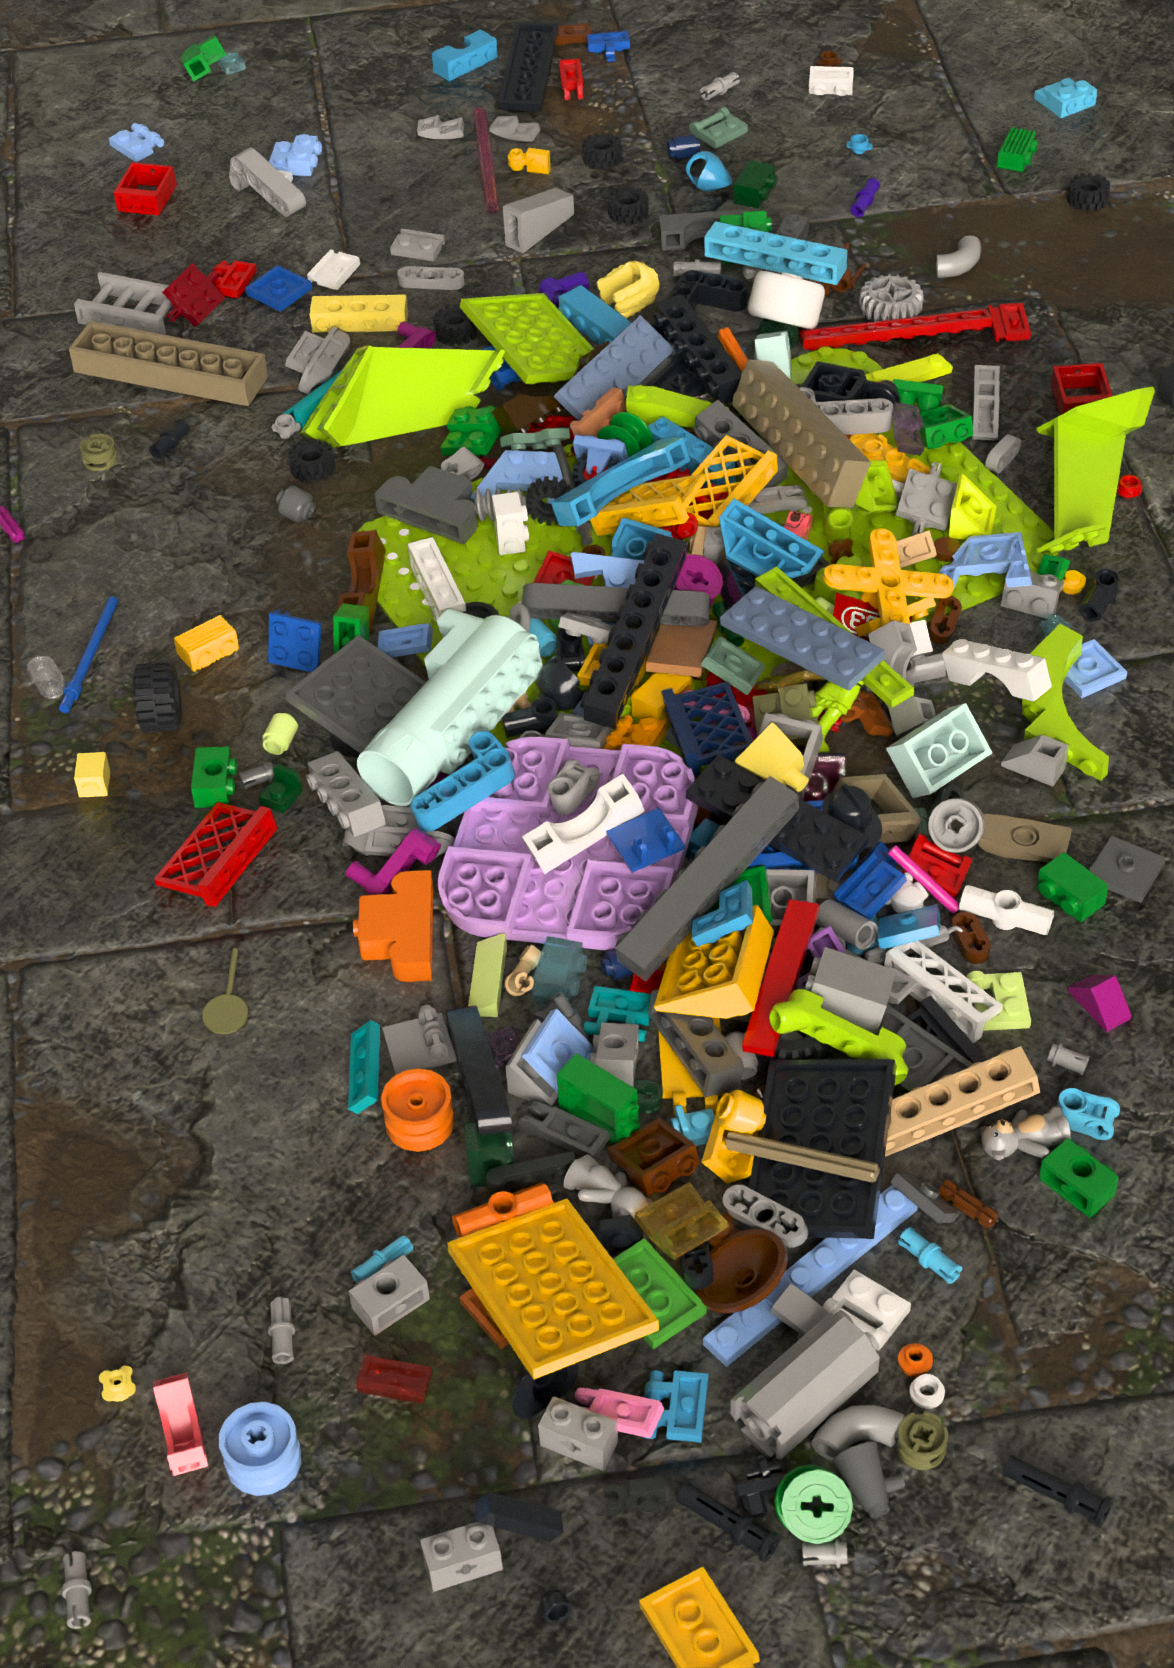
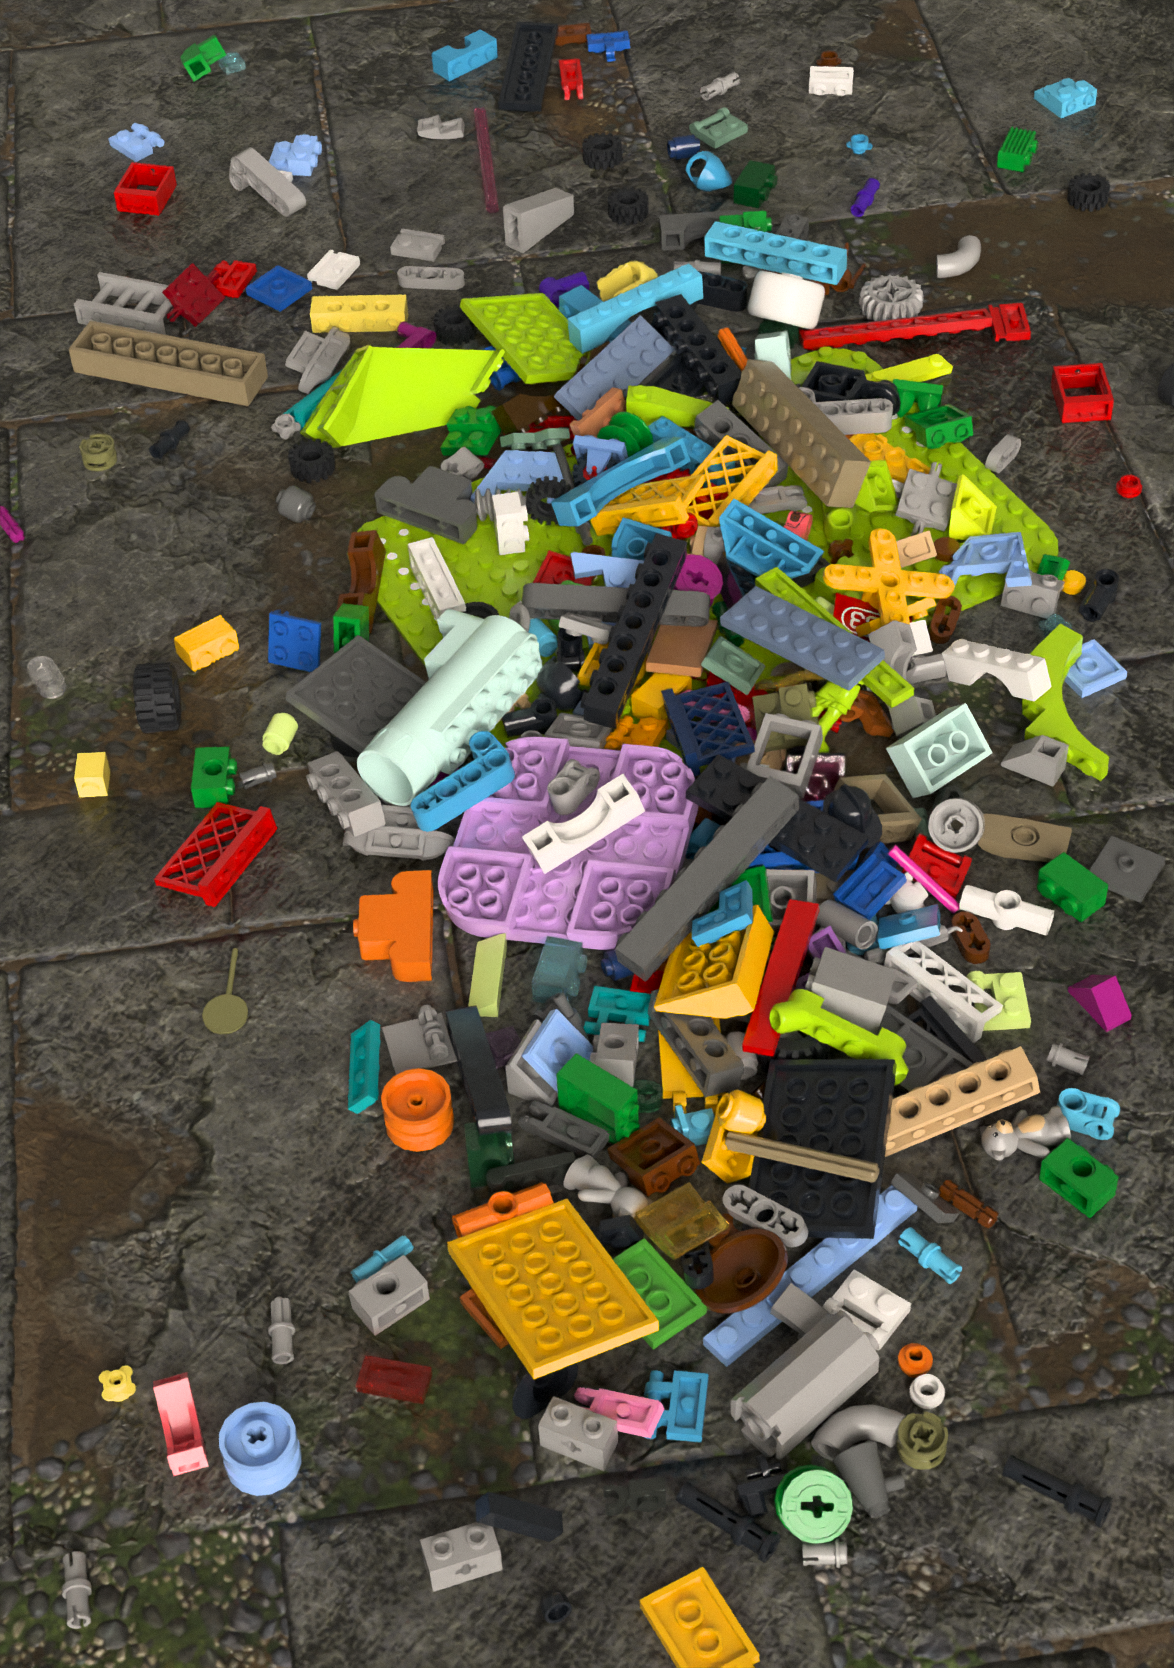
(73, 688): blue bar -> none
(282, 790): dark green bracket -> none
(406, 640): medium blue piece -> none
(415, 846): magenta beam -> none
(510, 128): light grey slope -> none
(518, 981): tan piece -> none
(536, 160): yellow plate -> none
(597, 323): none -> medium azure arch
(645, 840): blue plate -> none
(776, 757): light yellow torso -> none
(906, 428): slope -> none
(986, 402): light grey slope -> none
(1088, 465): lime piece -> none

